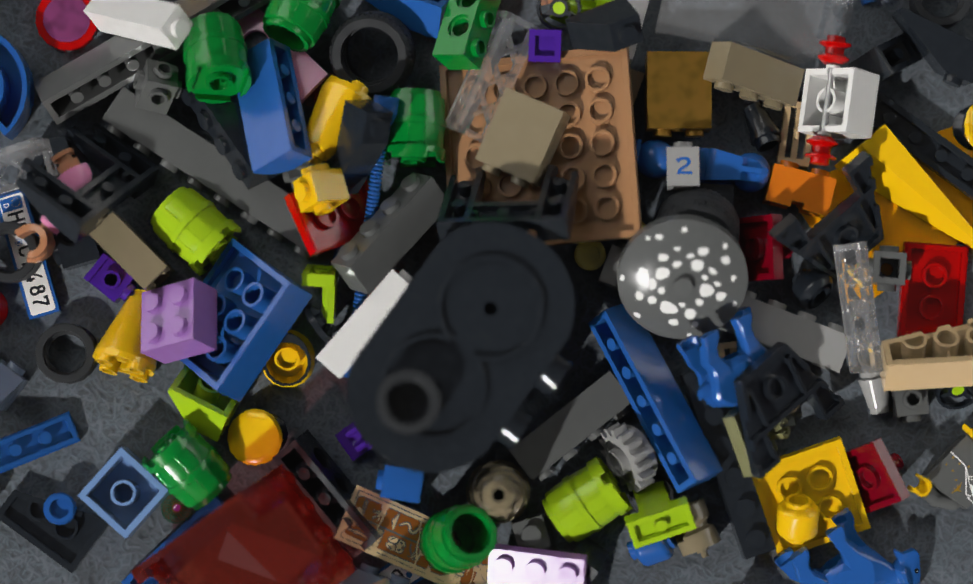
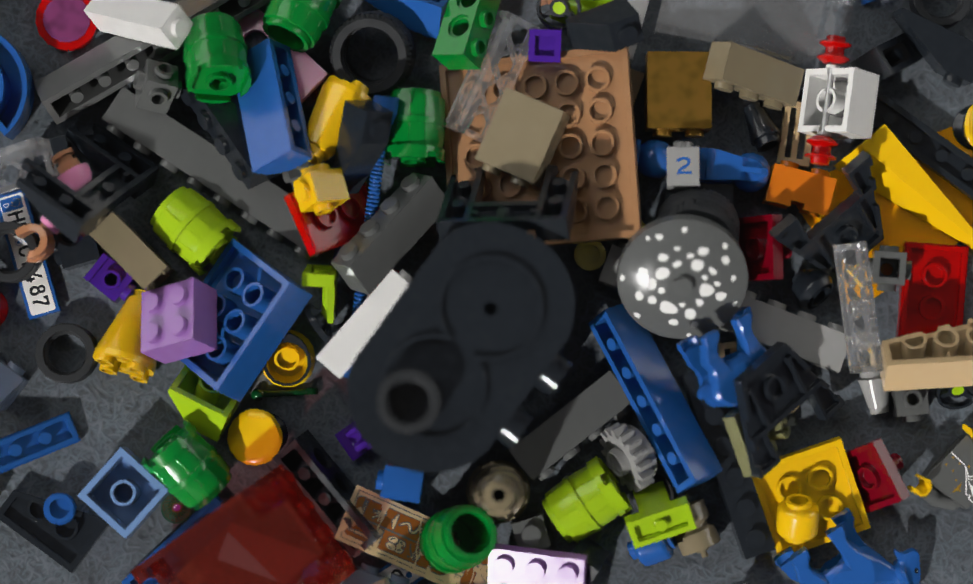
(258, 394): none -> dark green hinge

